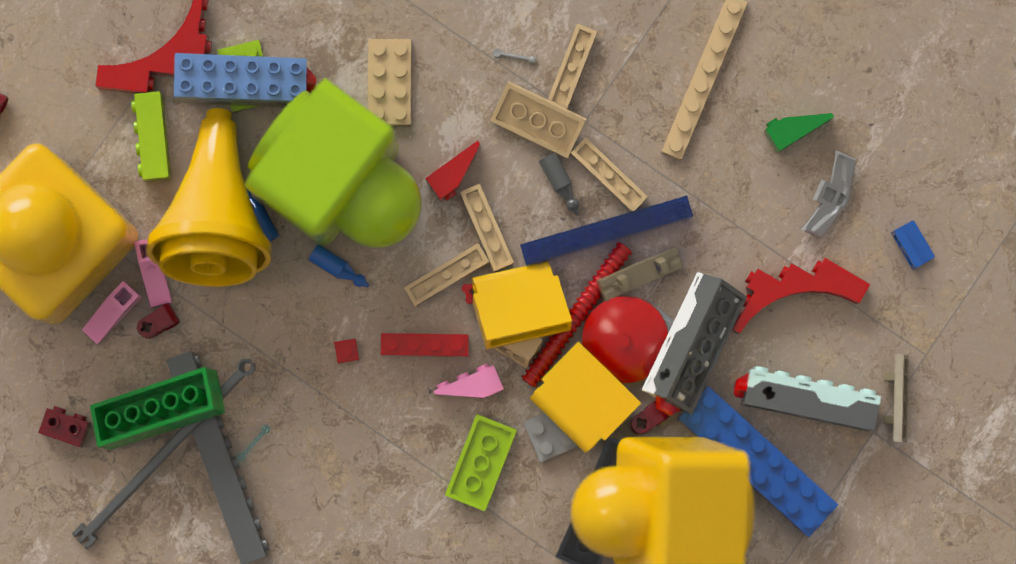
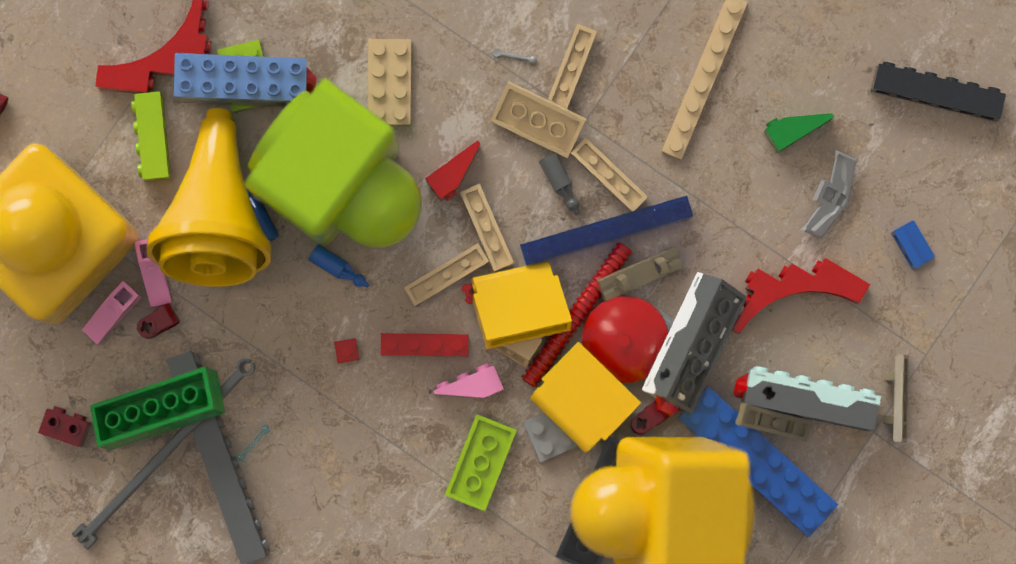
(773, 422): none -> dark tan hinge
(938, 92): none -> black brick

